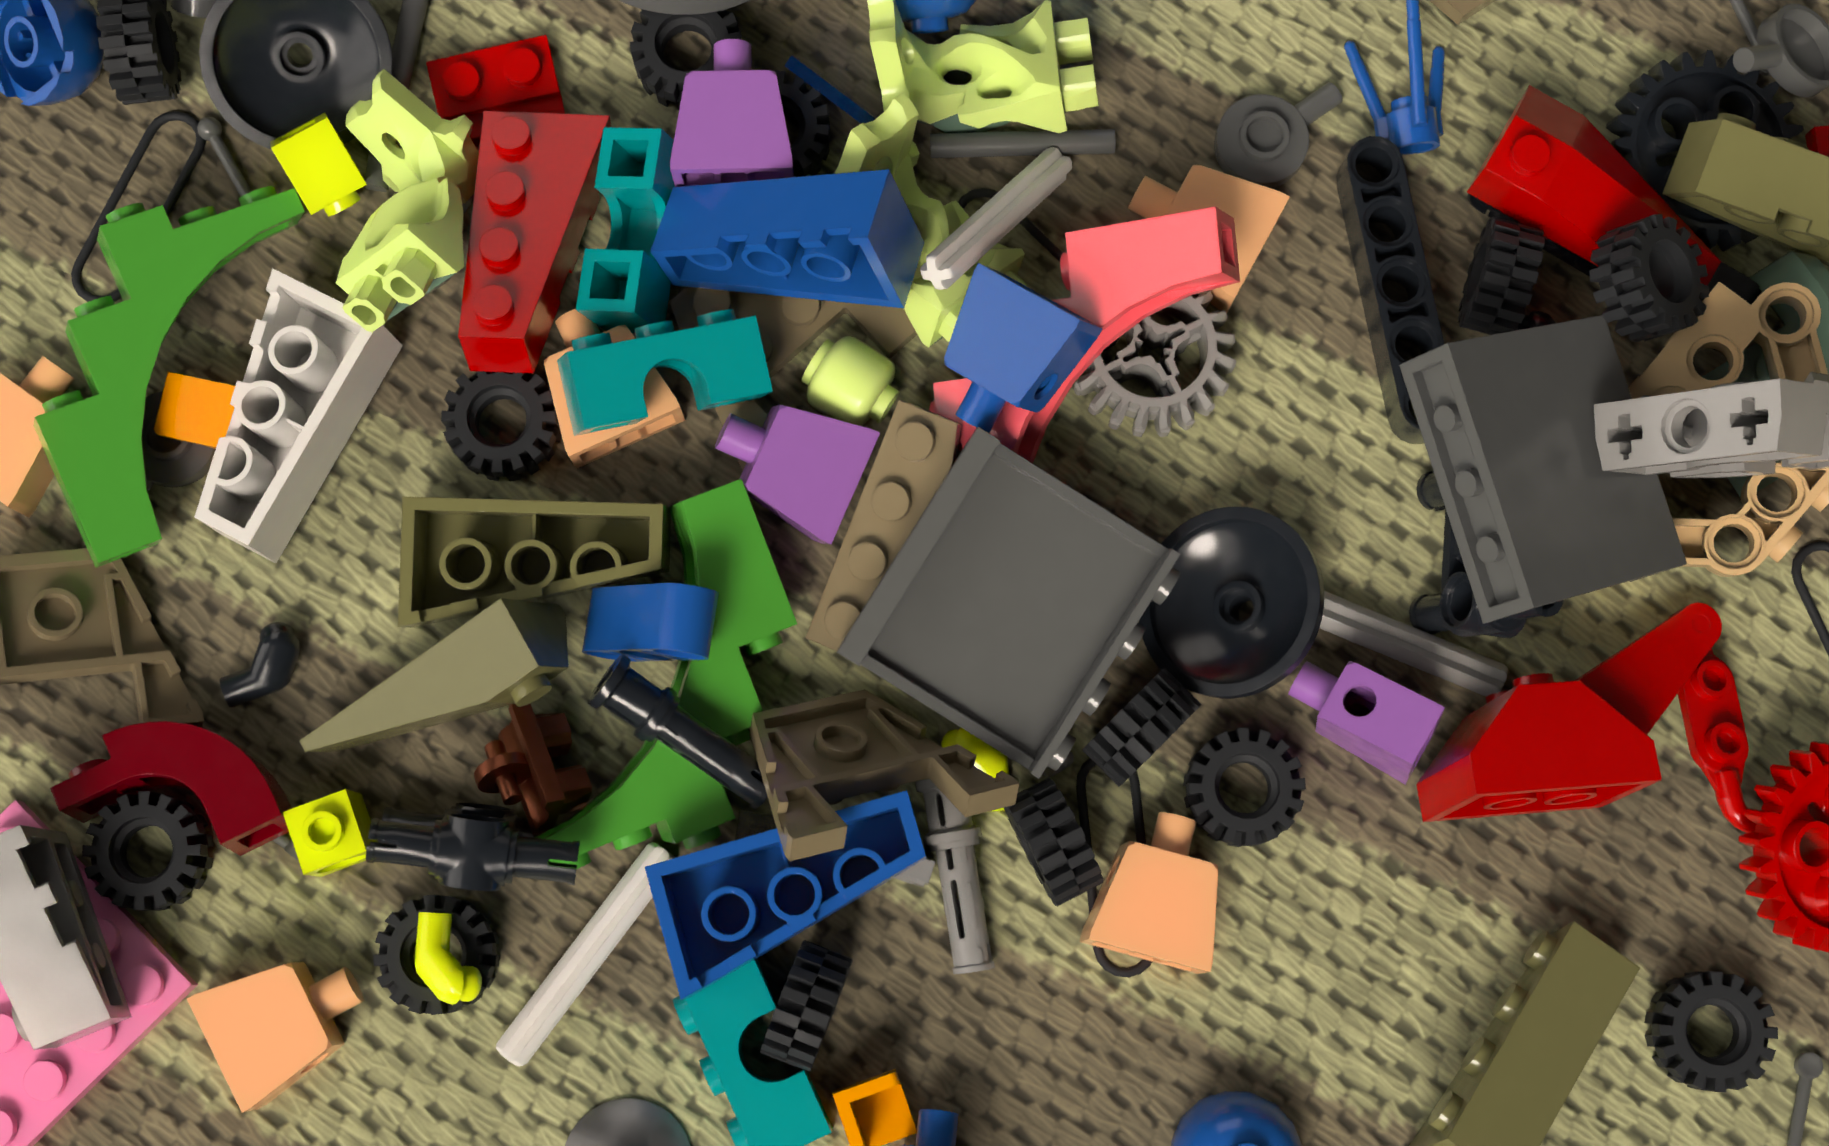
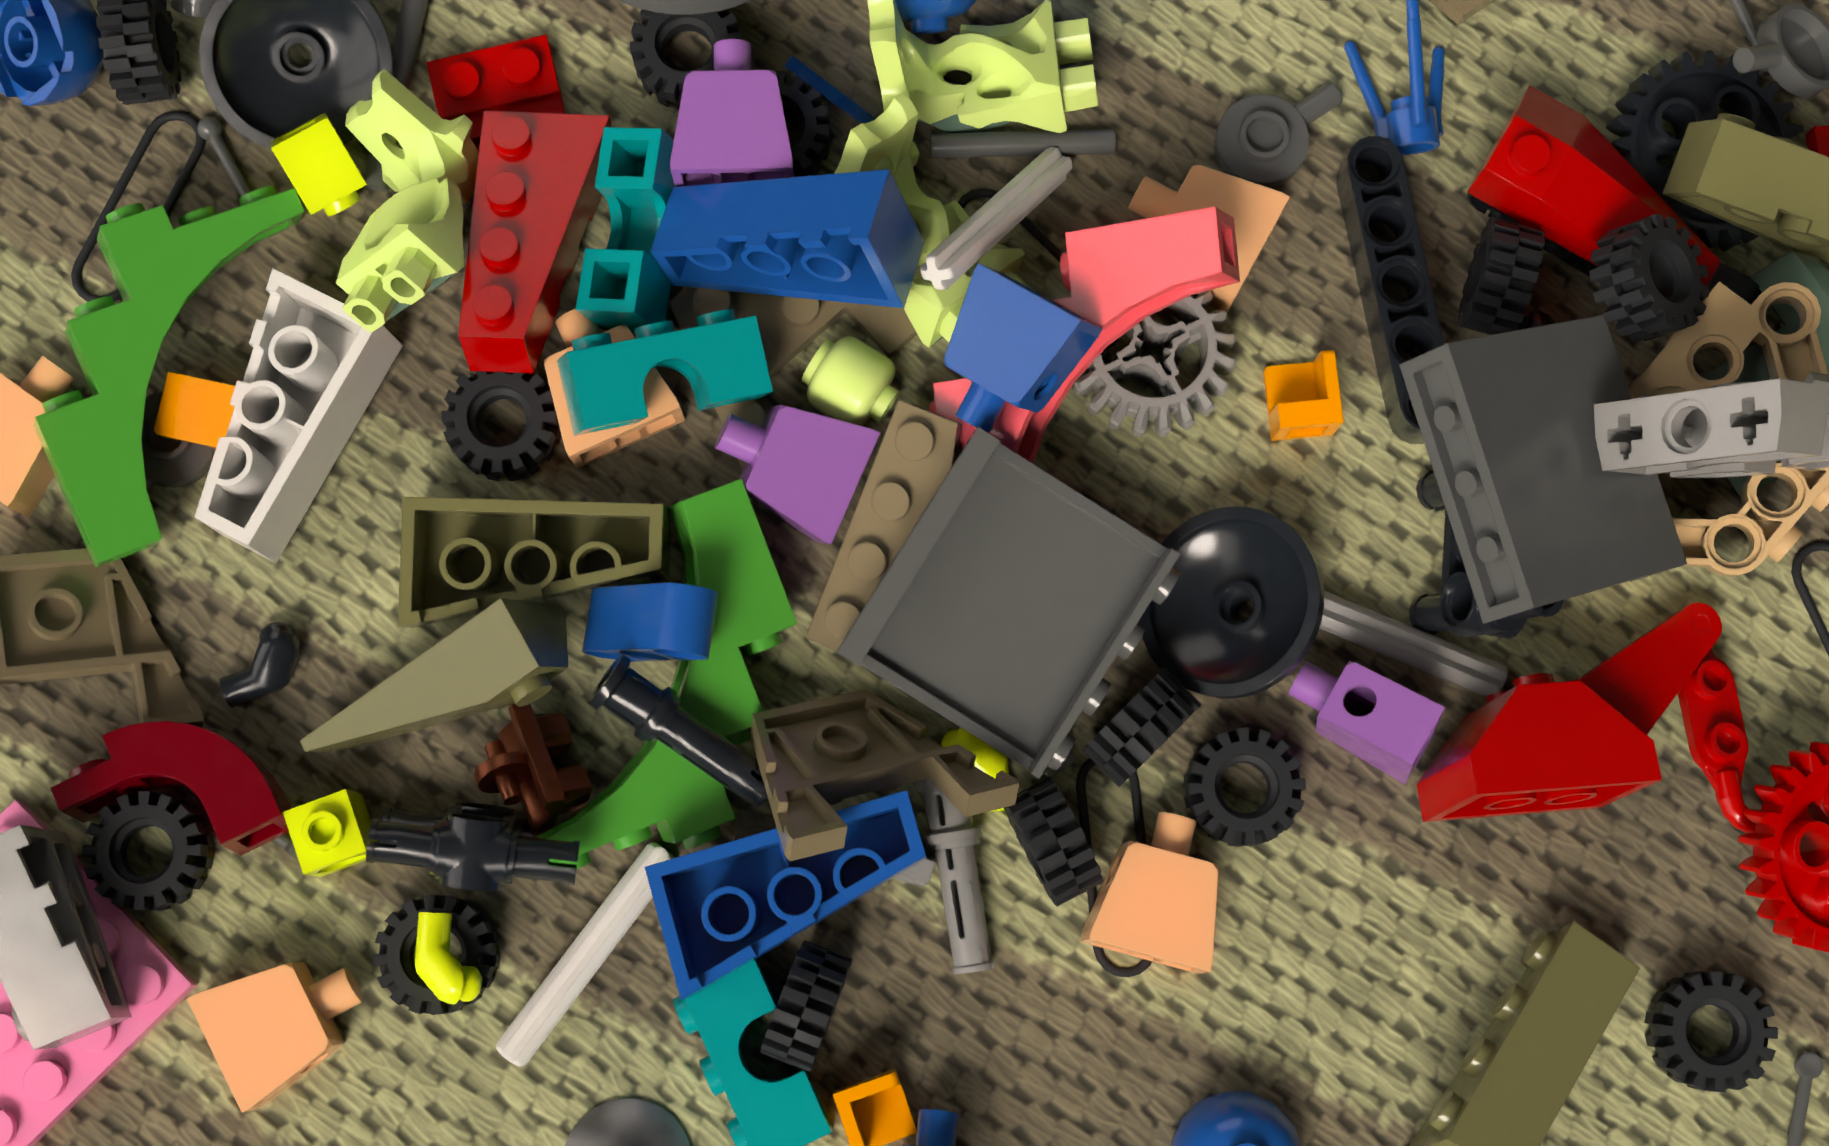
(1303, 398): none -> light orange panel

